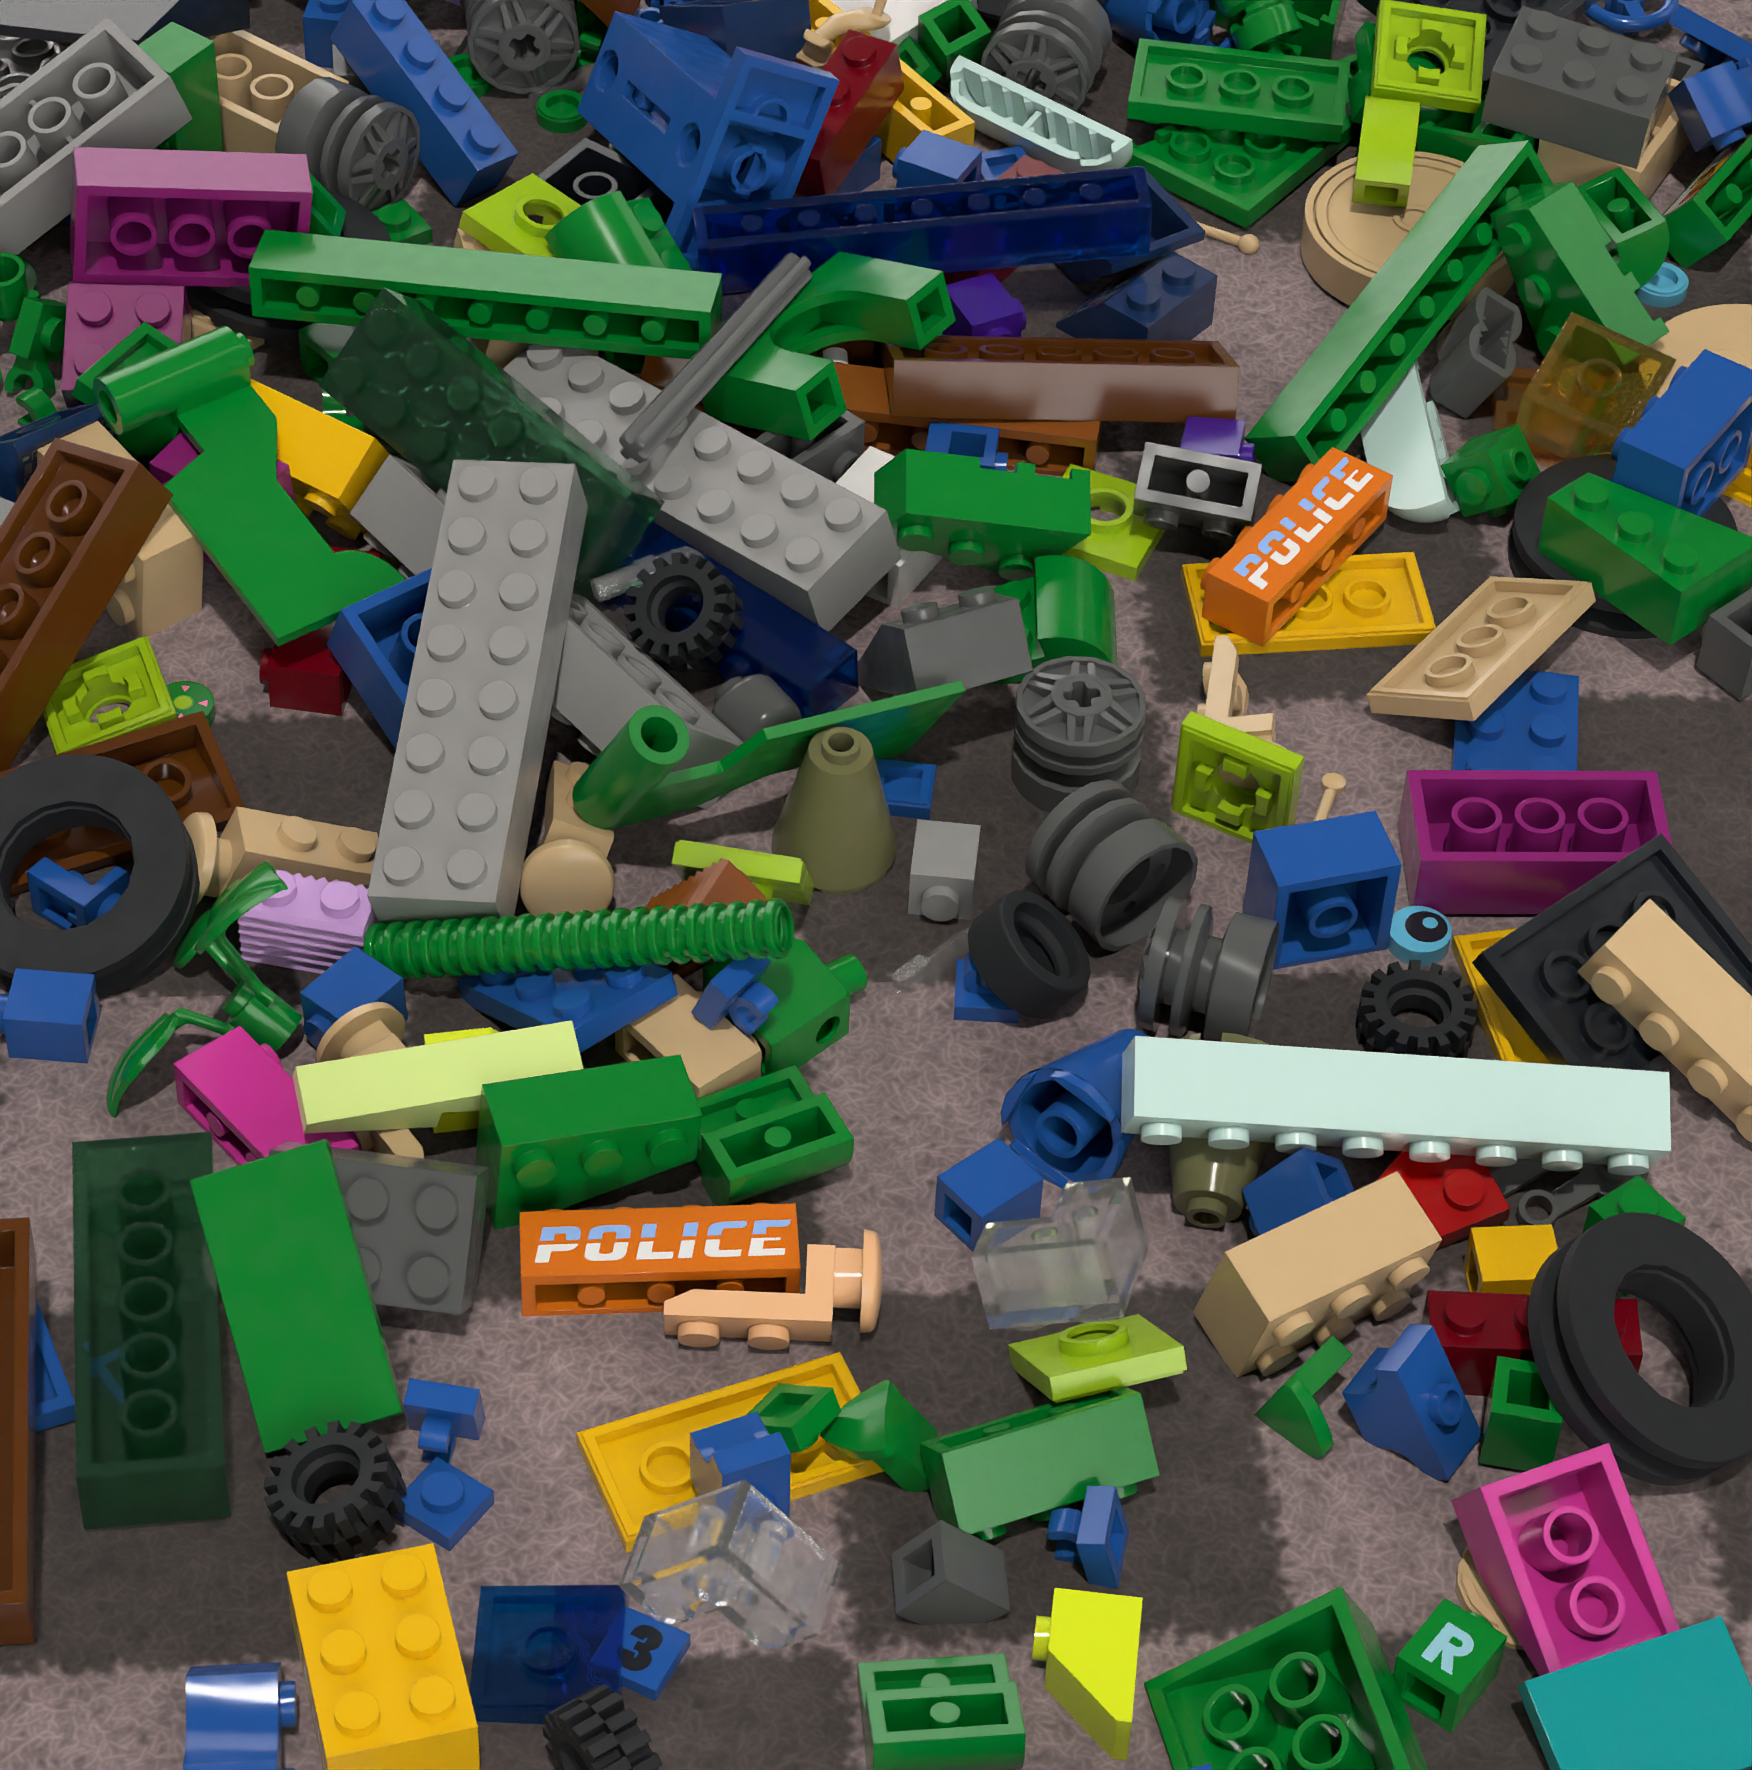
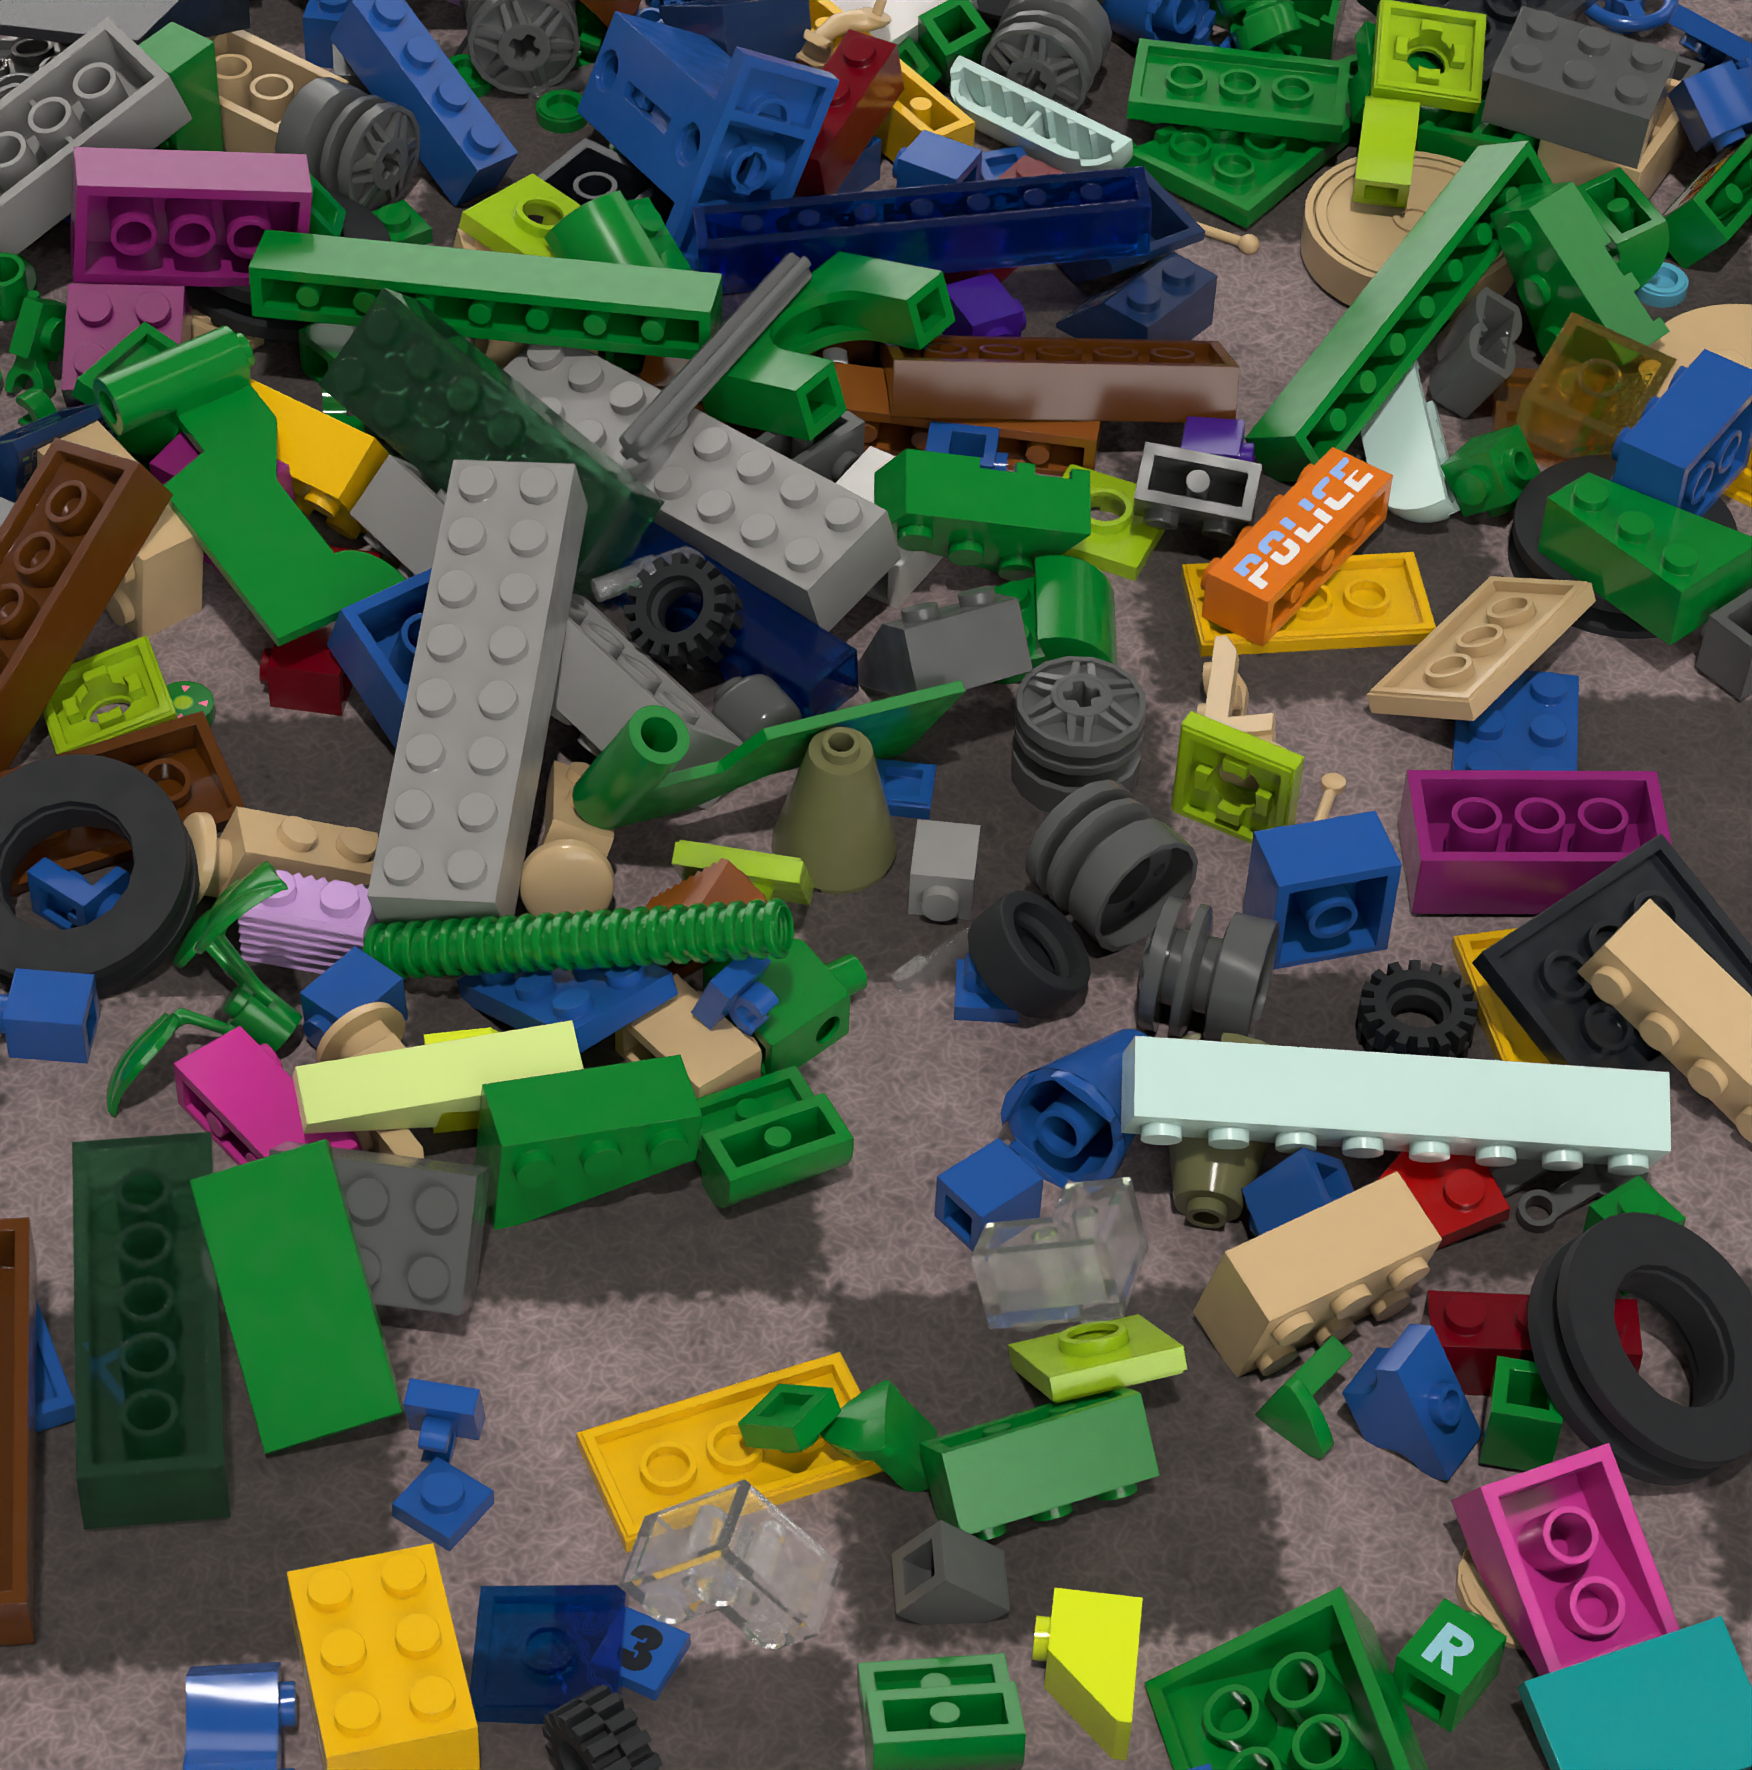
(350, 1517): black tyre -> none
(648, 1255): orange brick -> none
(740, 1452): blue brick -> none
(770, 1319): light nougat piece -> none
(1093, 1536): blue tile -> none
(1419, 935): medium azure tile -> none
(1506, 1257): yellow brick -> none

